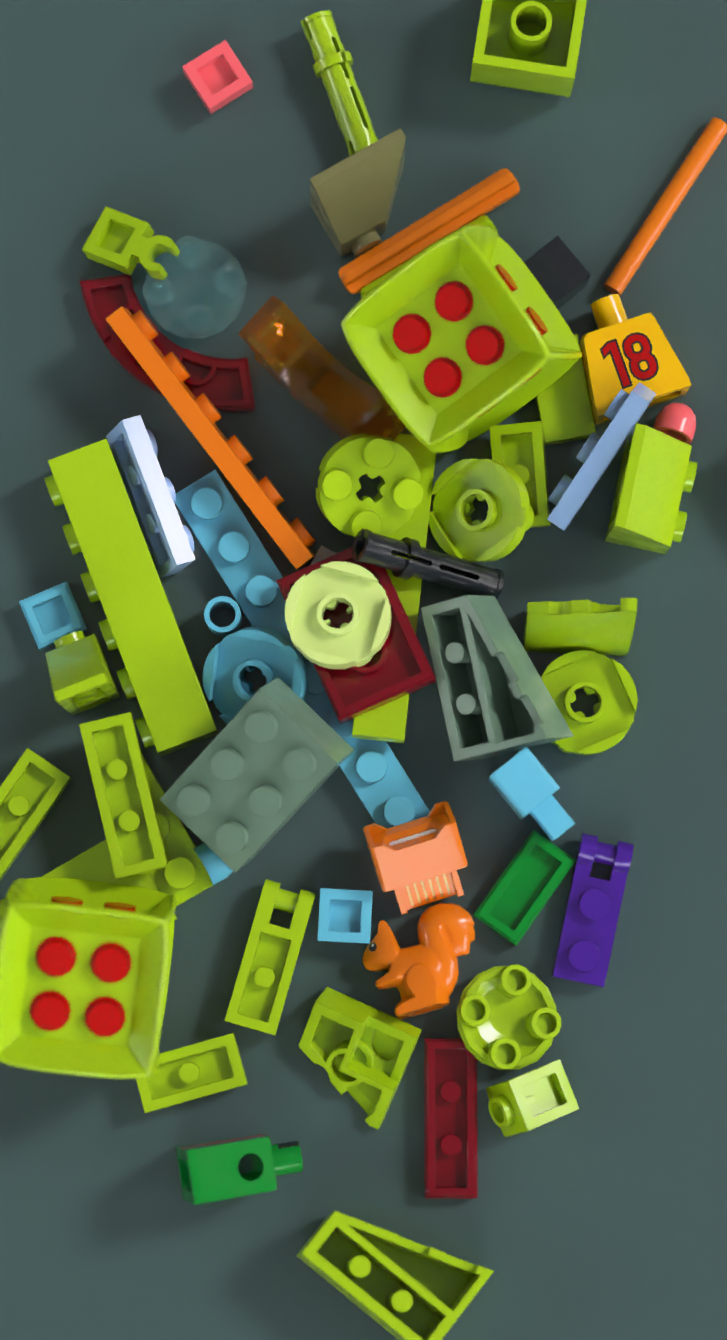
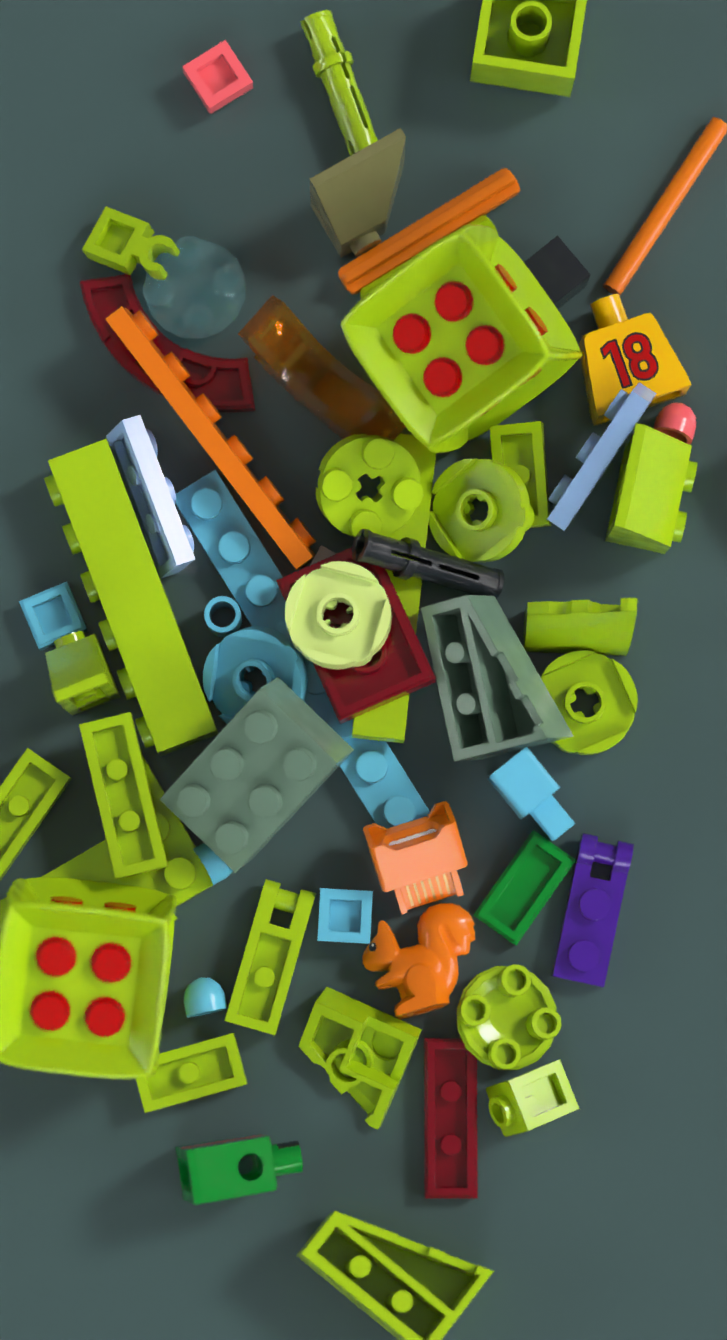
(204, 997): none -> medium azure hinge
(566, 407): lime tile -> none

